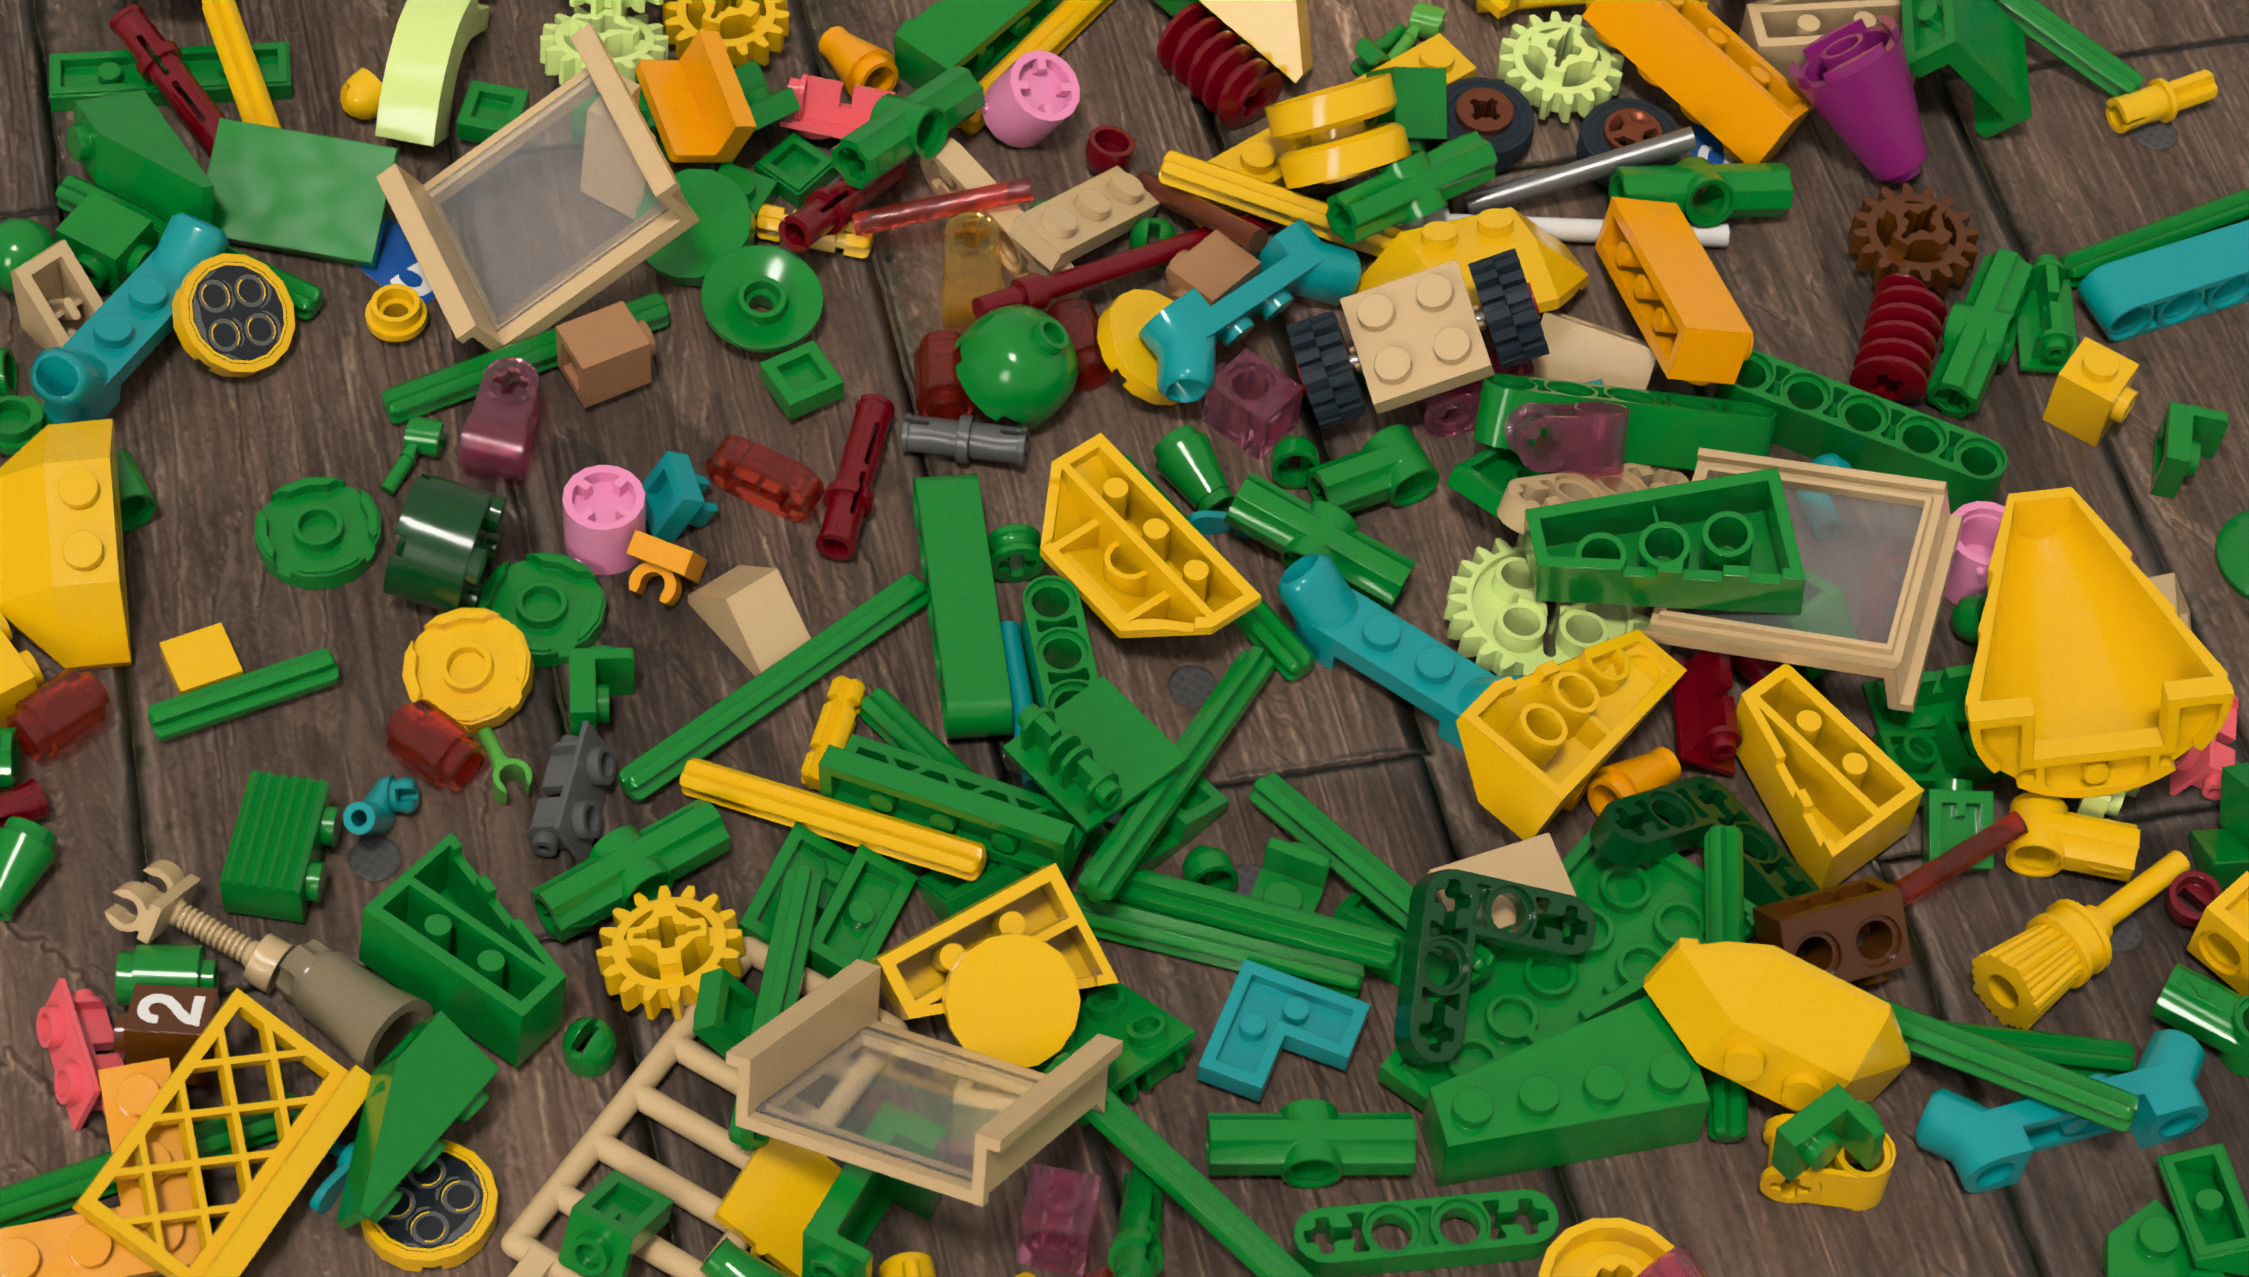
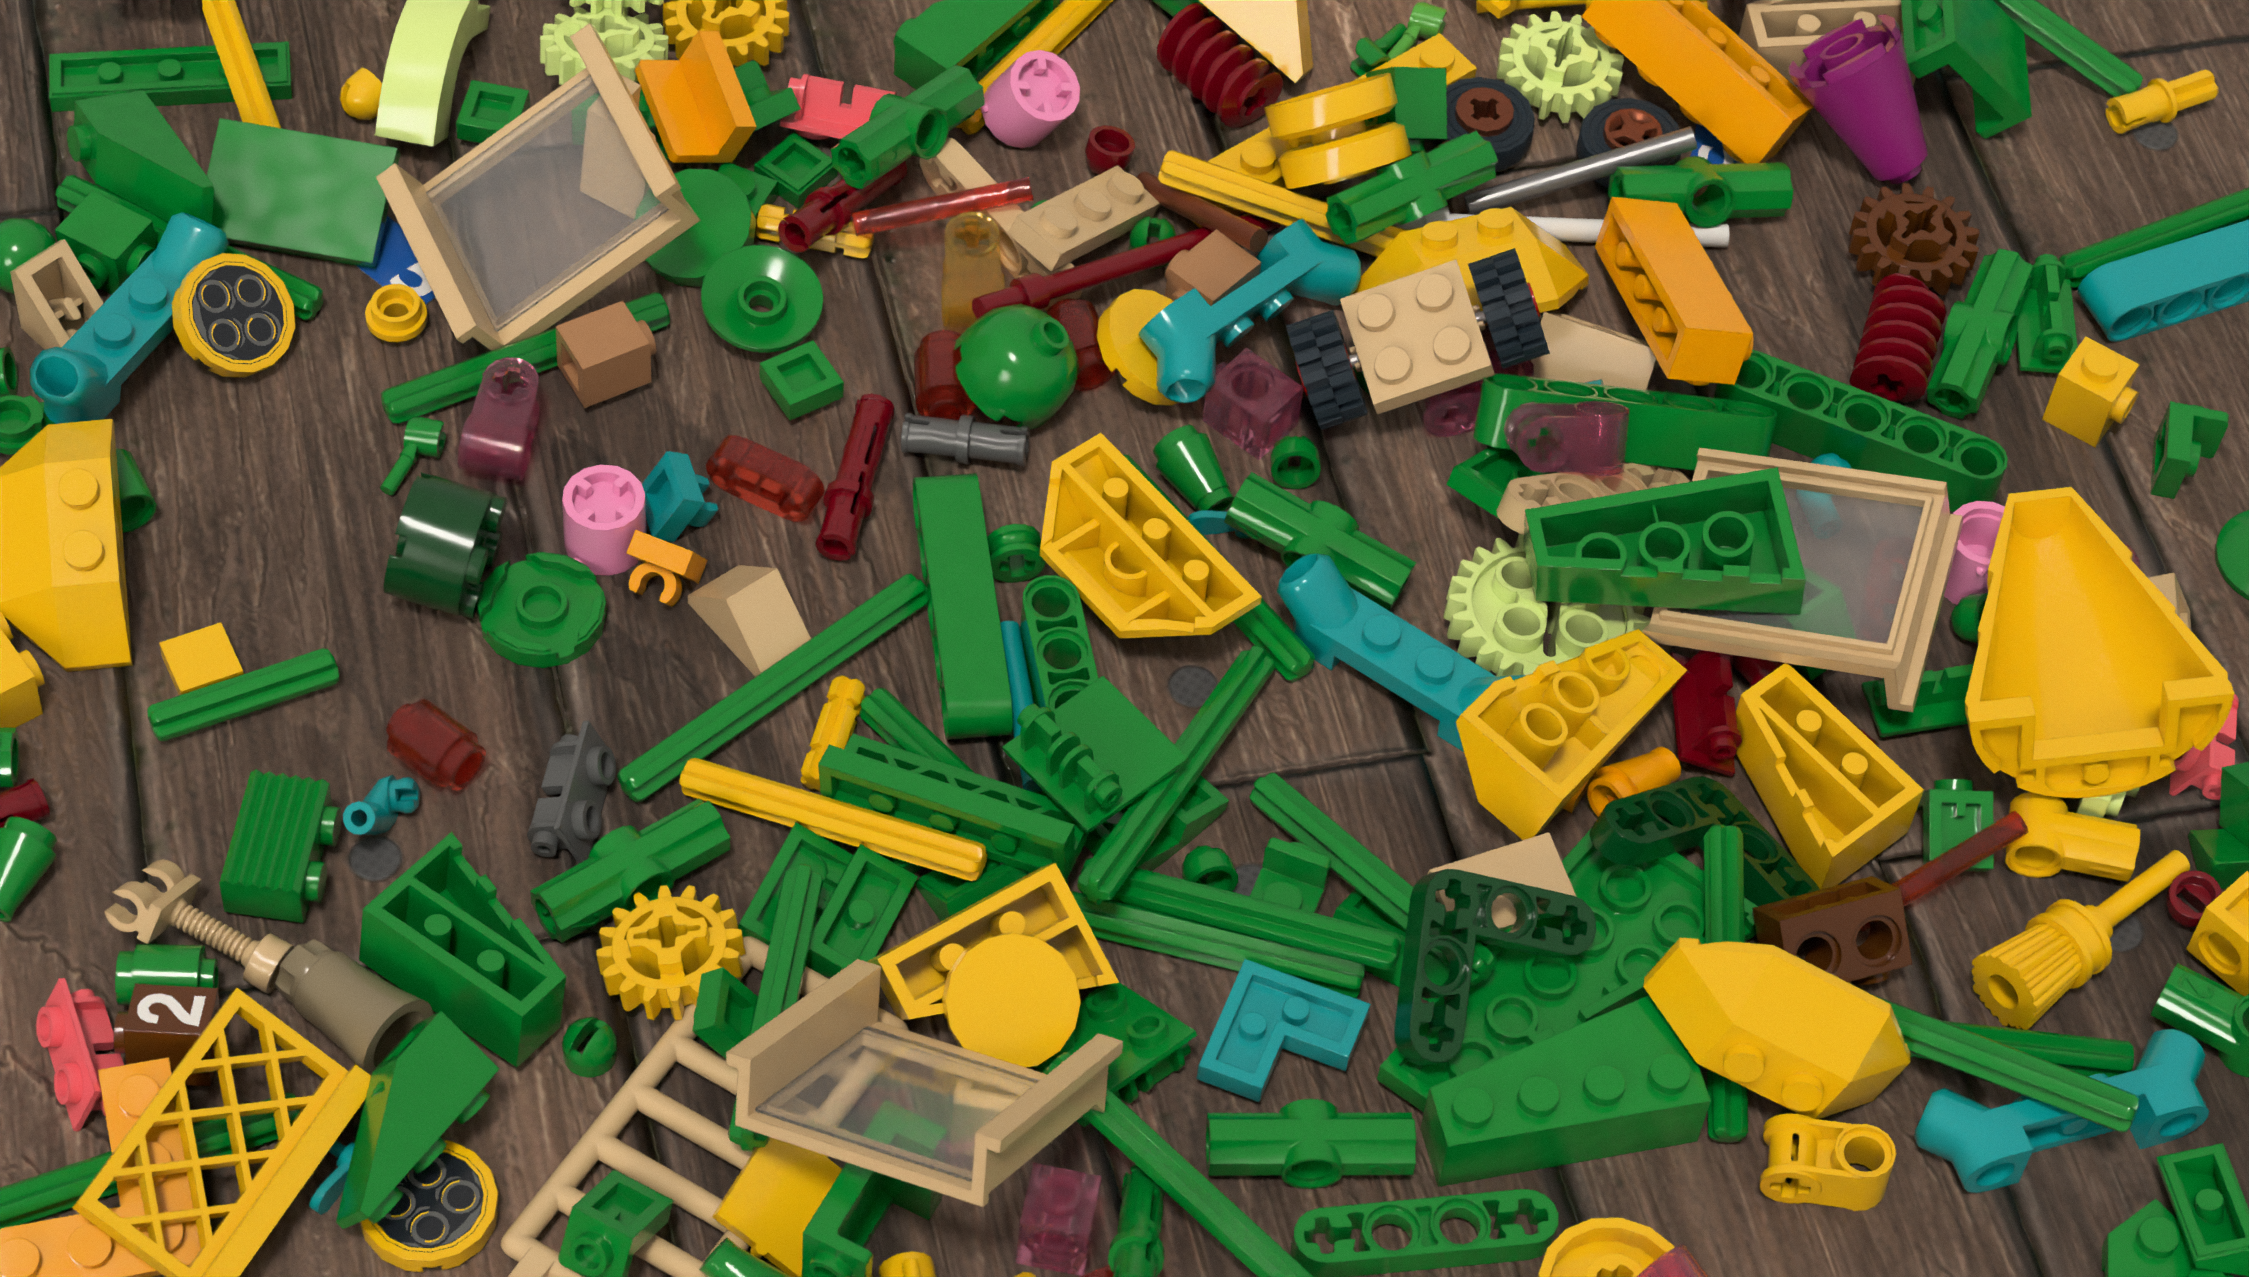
(59, 713): clear red brick -> none
(137, 33): dark red pin -> none
(318, 533): green tile -> none
(470, 667): yellow tile -> none
(503, 766): bright green hand -> none
(594, 677): green bracket -> none
(858, 60): light orange cone -> none
(1386, 469): green piece -> none
(1820, 1131): green bracket -> none
(1936, 752): green slope -> none

